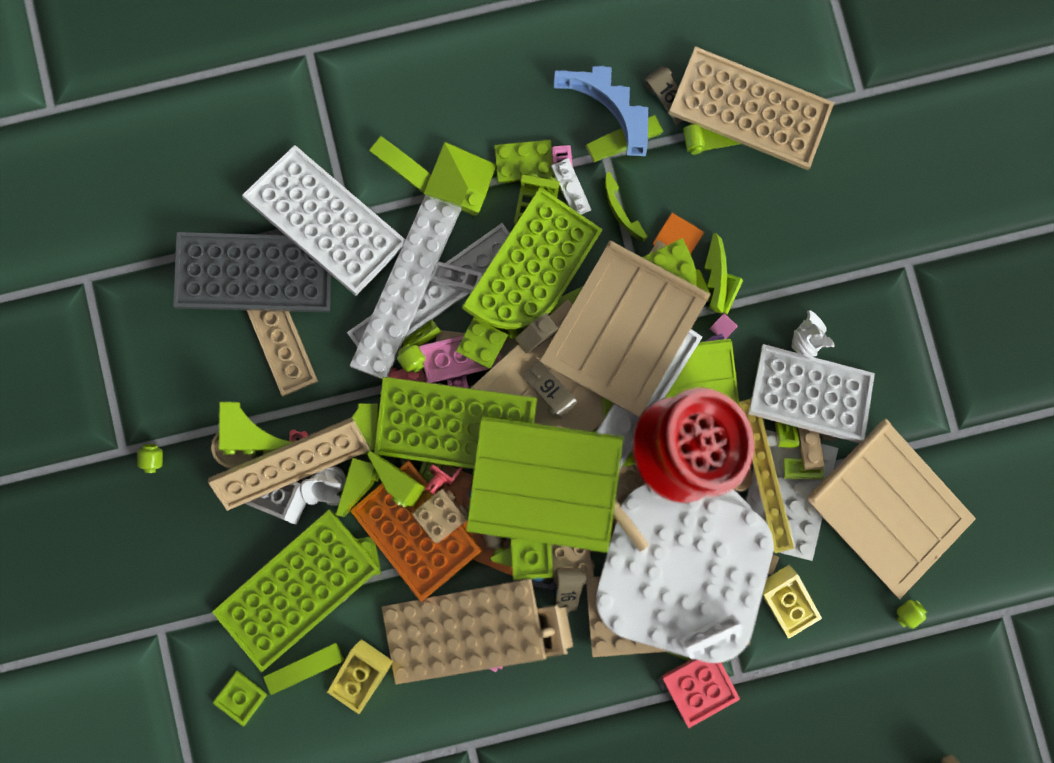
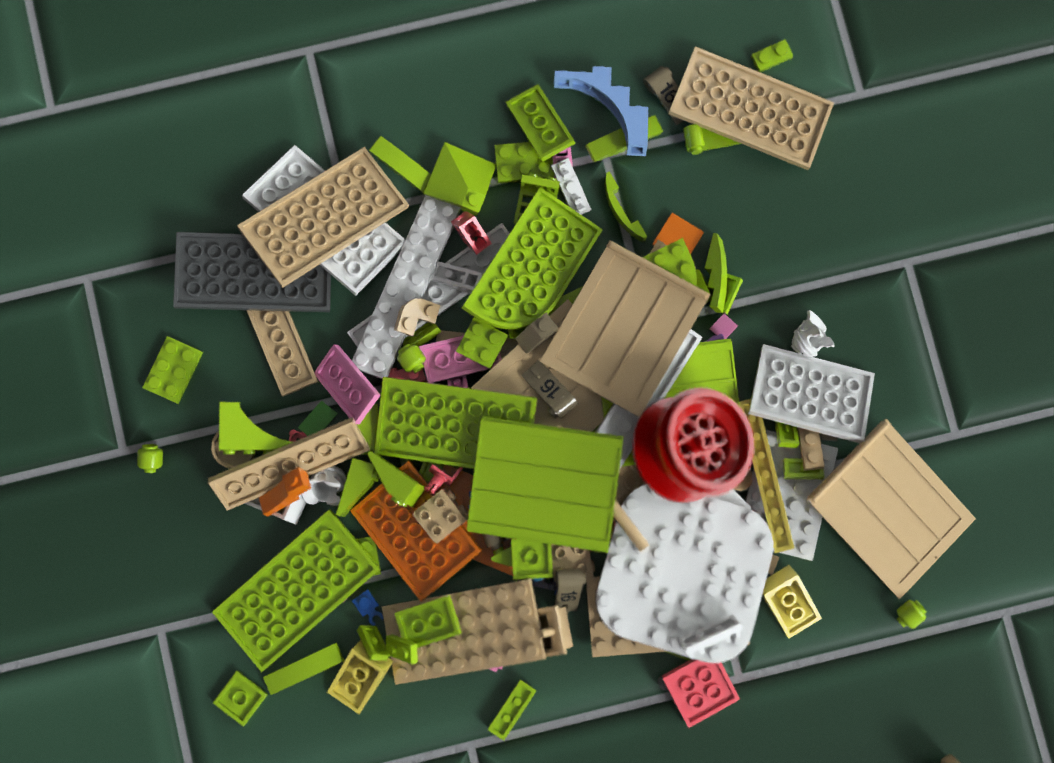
(172, 370): none -> lime plate
(285, 492): none -> orange slope
(317, 419): none -> bright green sticker
(323, 217): none -> tan plate
(346, 384): none -> bright pink plate
(366, 605): none -> blue plate
(373, 642): none -> lime plate
(401, 649): none -> lime plate
(415, 310): none -> tan plate
(429, 622): none -> lime plate
(469, 227): none -> coral torso
(512, 710): none -> lime plate
(540, 123): none -> lime plate
(772, 55): none -> lime plate

